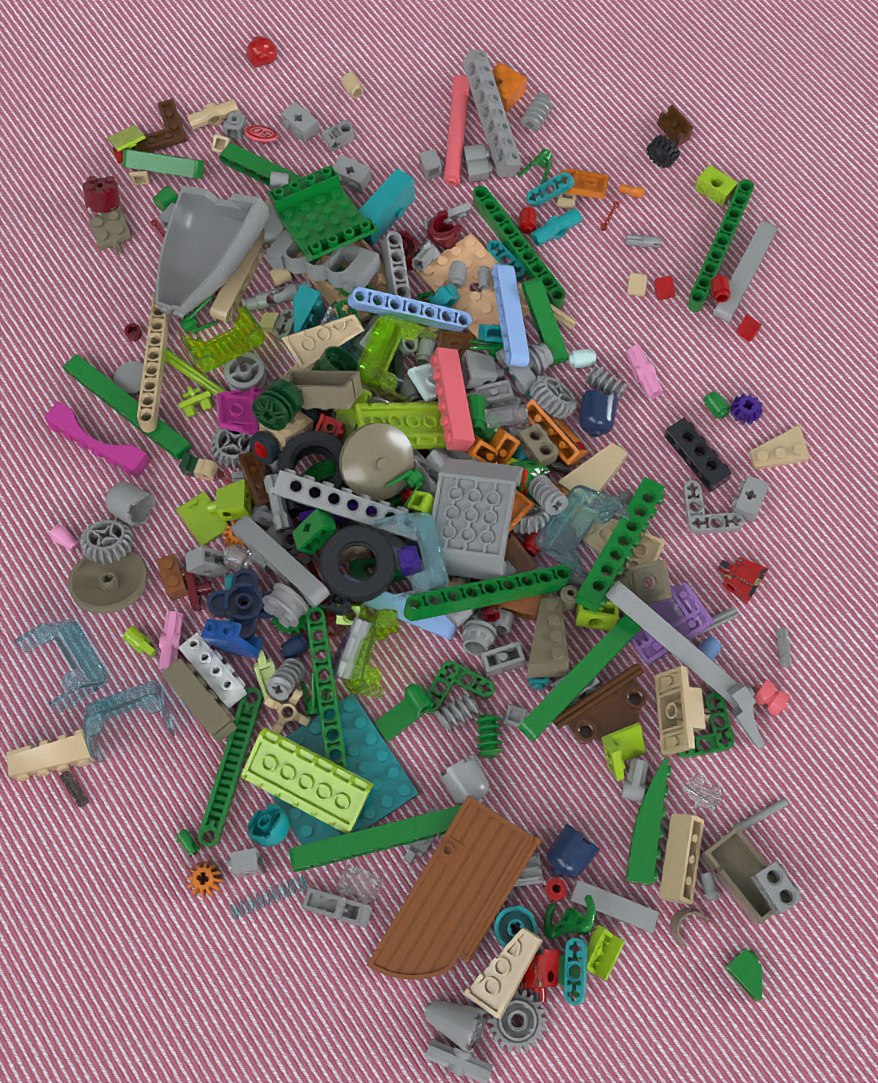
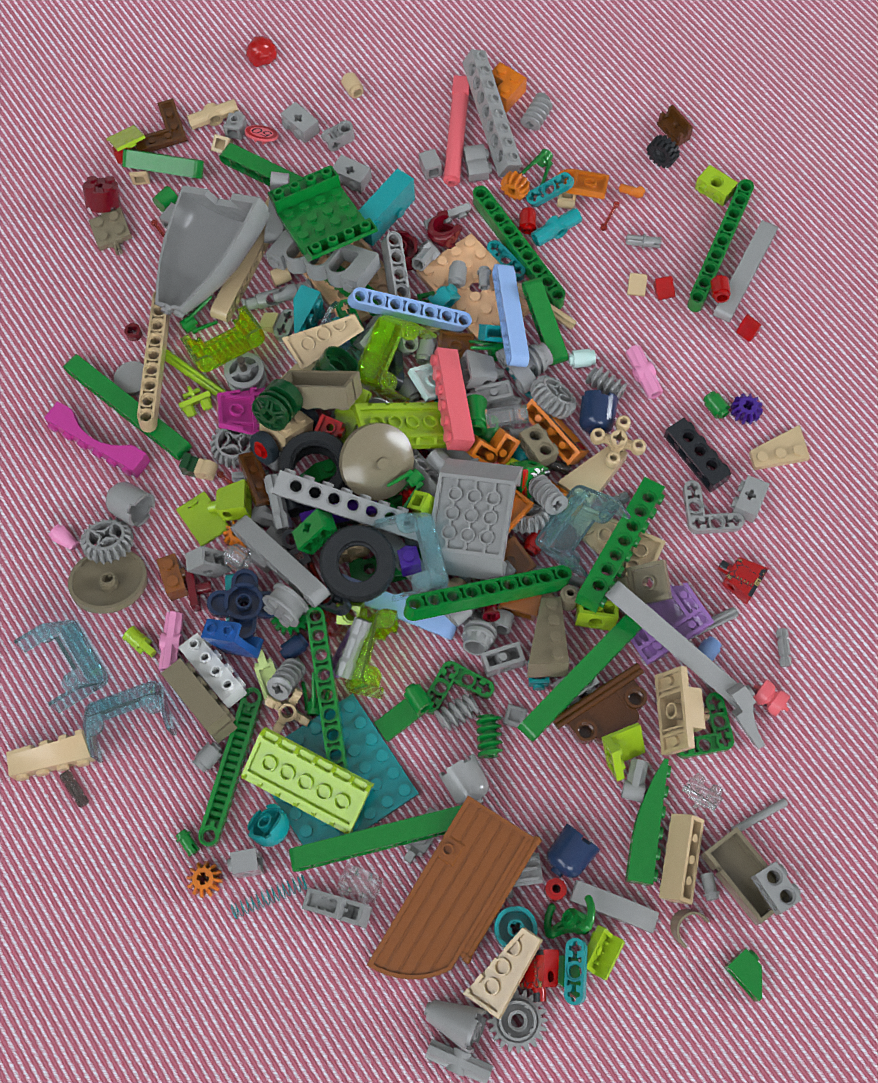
(207, 756): none -> light grey brick
(515, 185): none -> orange gear
(625, 443): none -> tan gear

